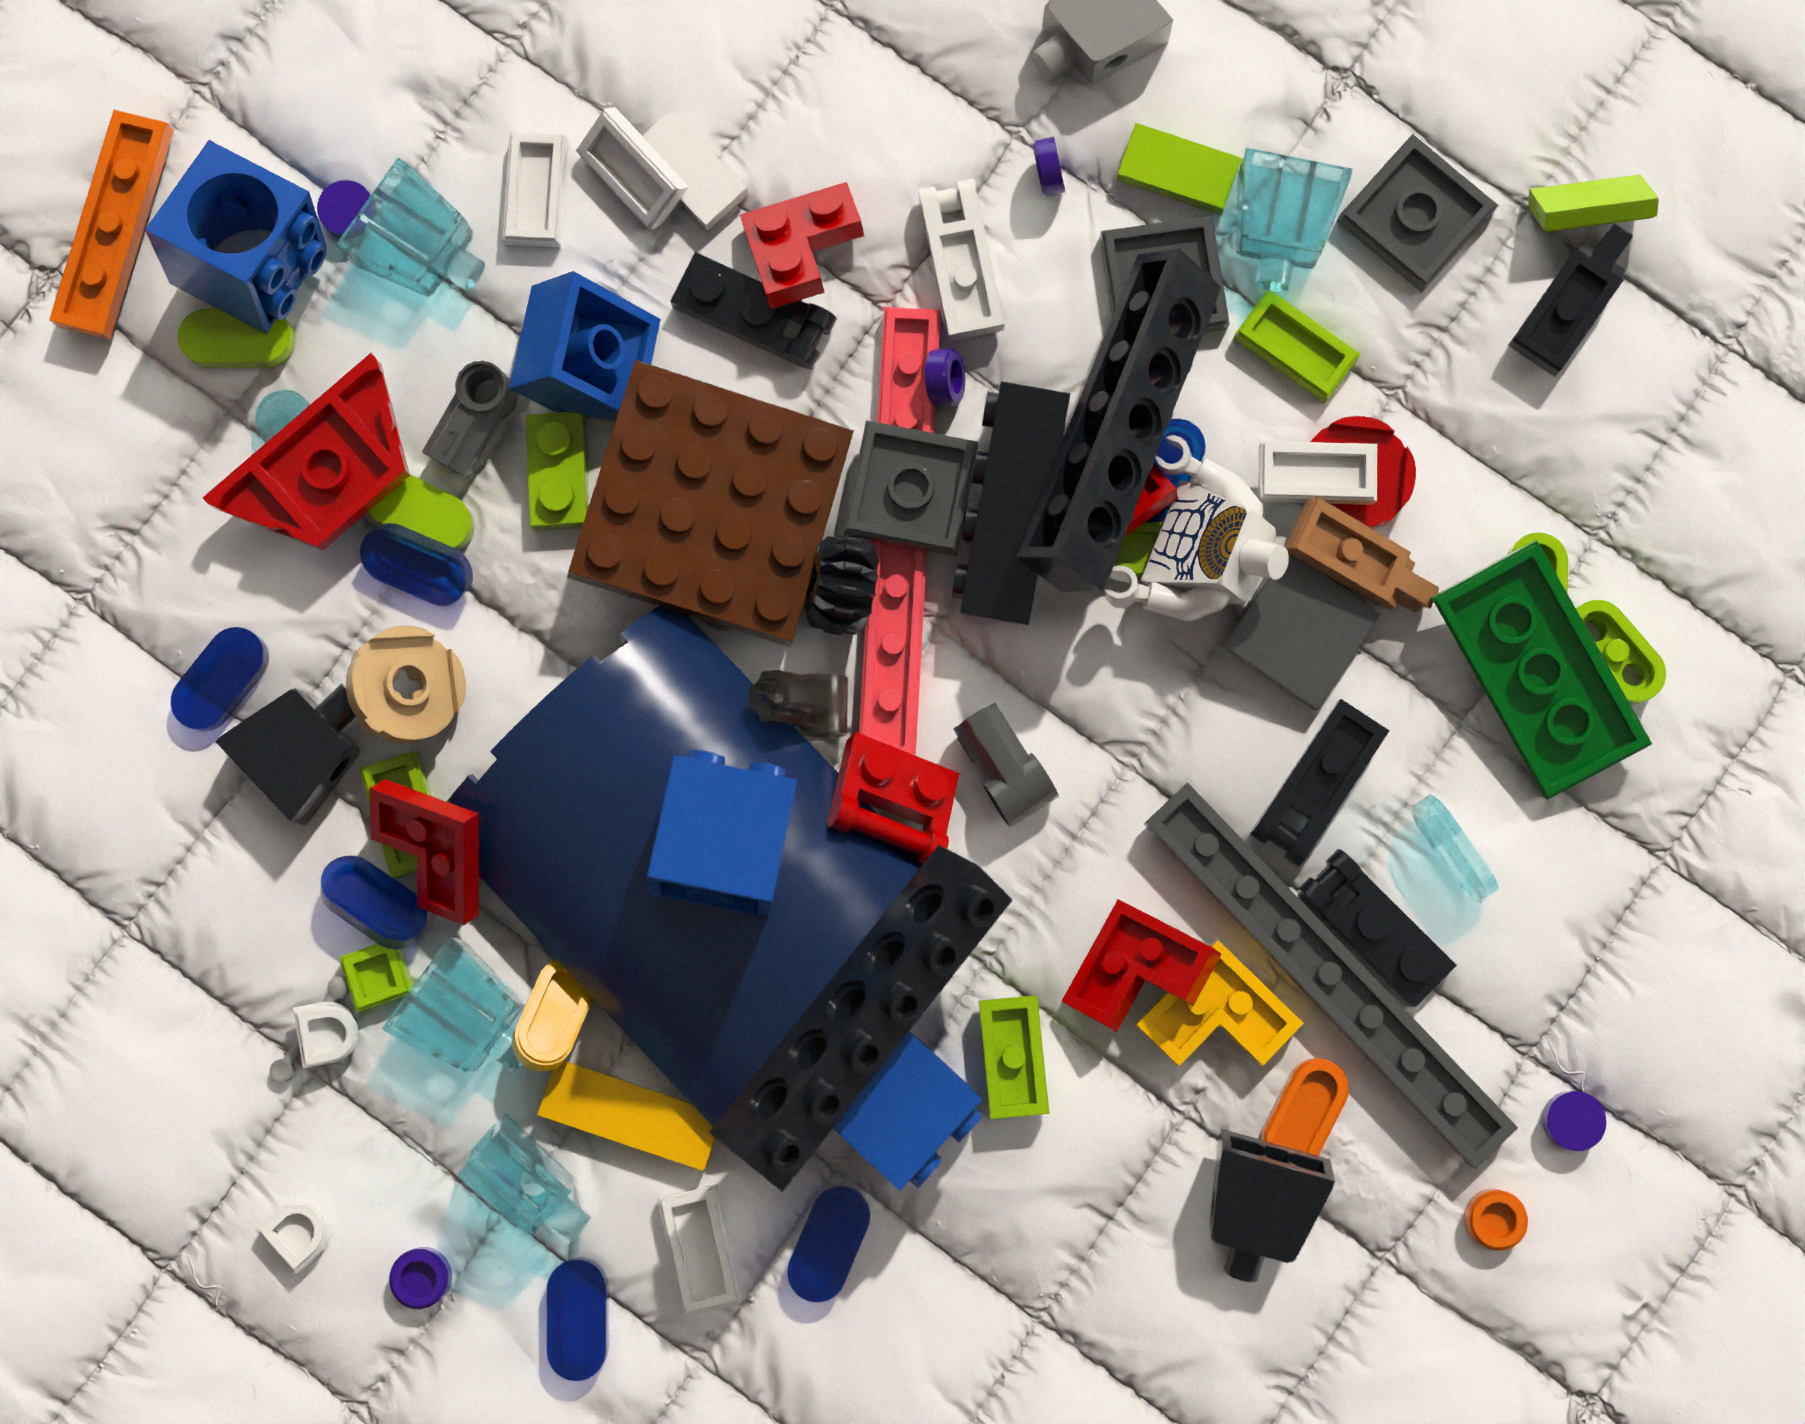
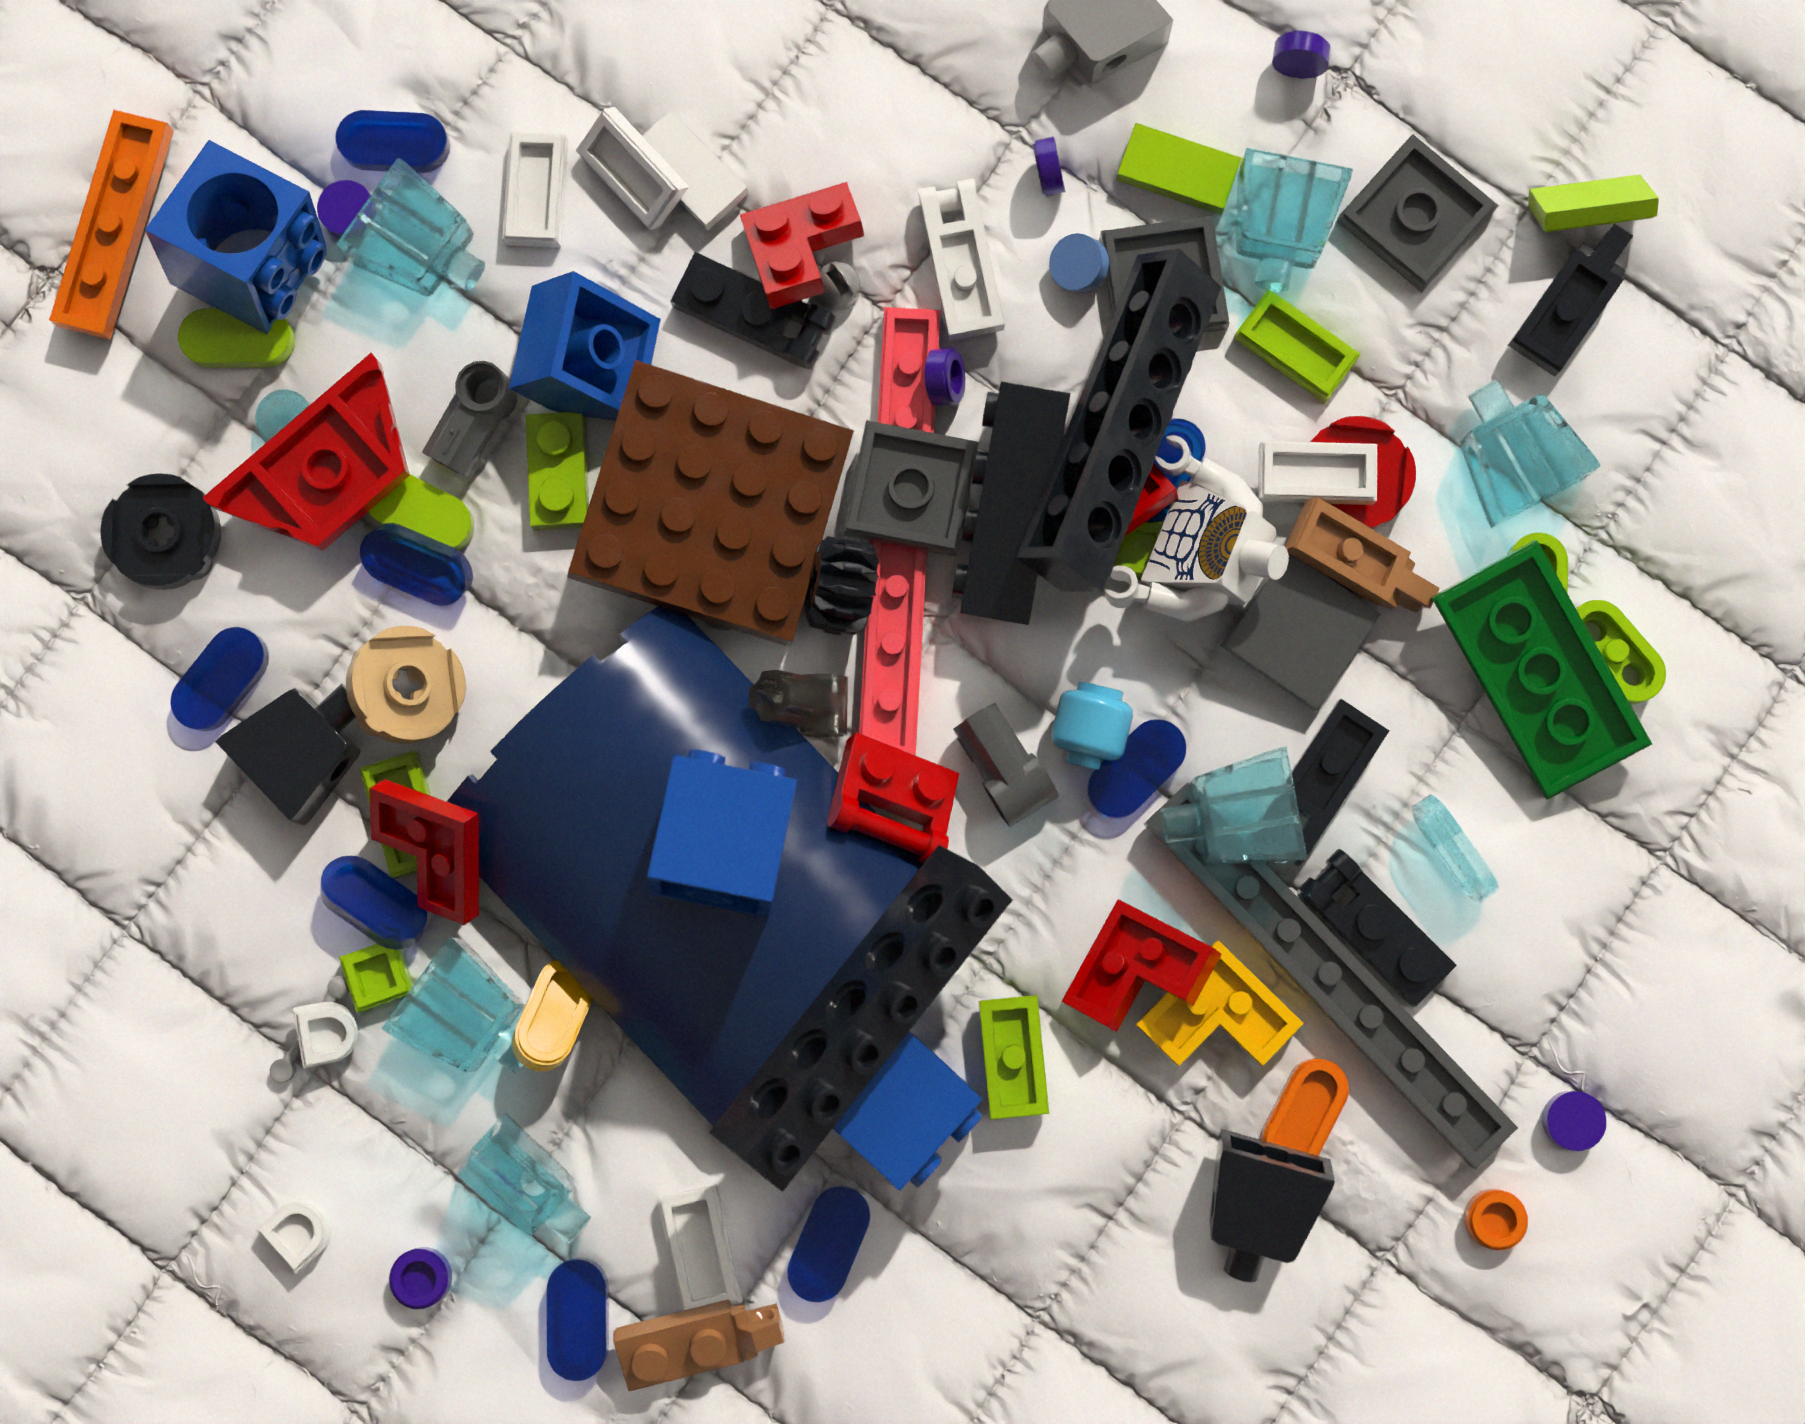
(138, 509): none -> black plate
(377, 138): none -> clear blue tile
(628, 1114): yellow tile -> none
(694, 1342): none -> medium nougat hinge
(831, 298): none -> light grey hinge
(1079, 263): none -> medium blue tile
(1092, 725): none -> medium azure head
(1148, 761): none -> clear blue tile
(1242, 813): none -> clear light blue torso
(1301, 54): none -> dark purple tile
(1521, 453): none -> clear light blue torso

